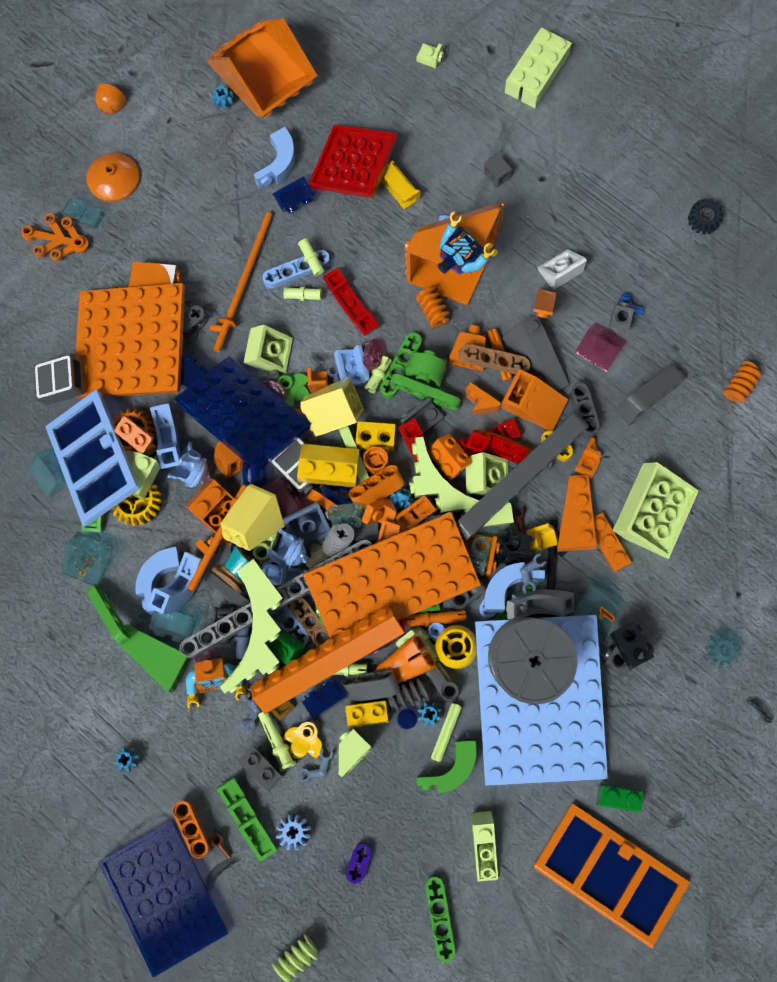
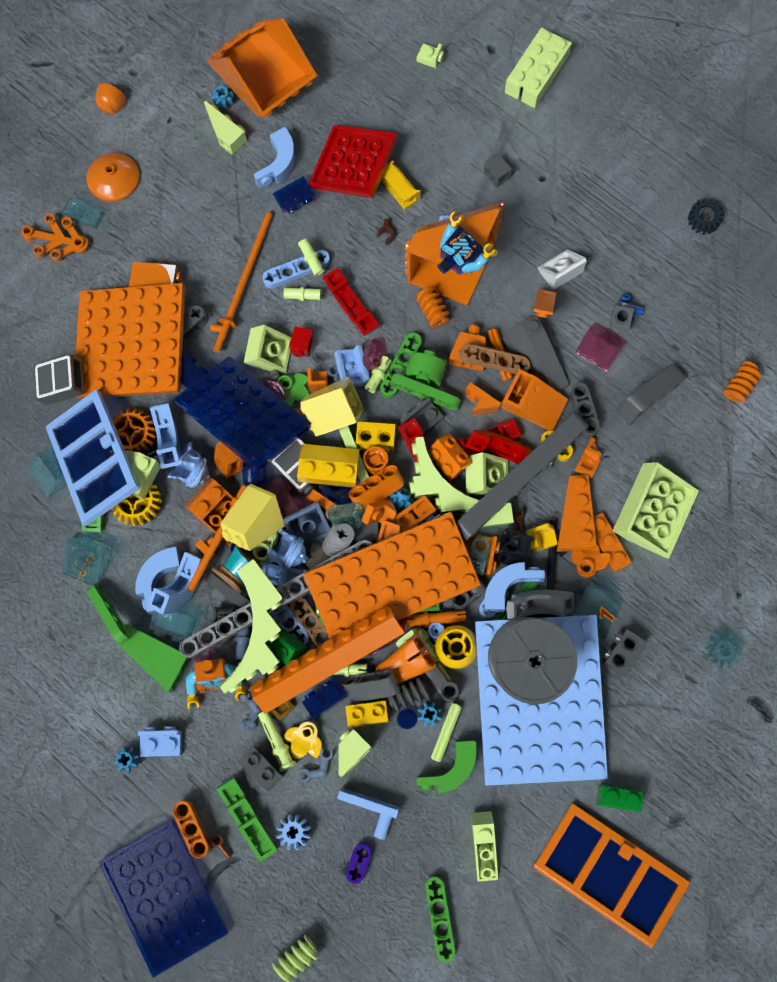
(135, 436): orange bracket -> none
(160, 743): none -> light blue bracket
(228, 133): none -> yellowish green slope
(301, 342): none -> red brick
(385, 809): none -> light blue piece
(386, 229): none -> copper piece
(525, 573): sand blue arm -> none
(590, 558): none -> orange plate
(627, 647): black brick -> none

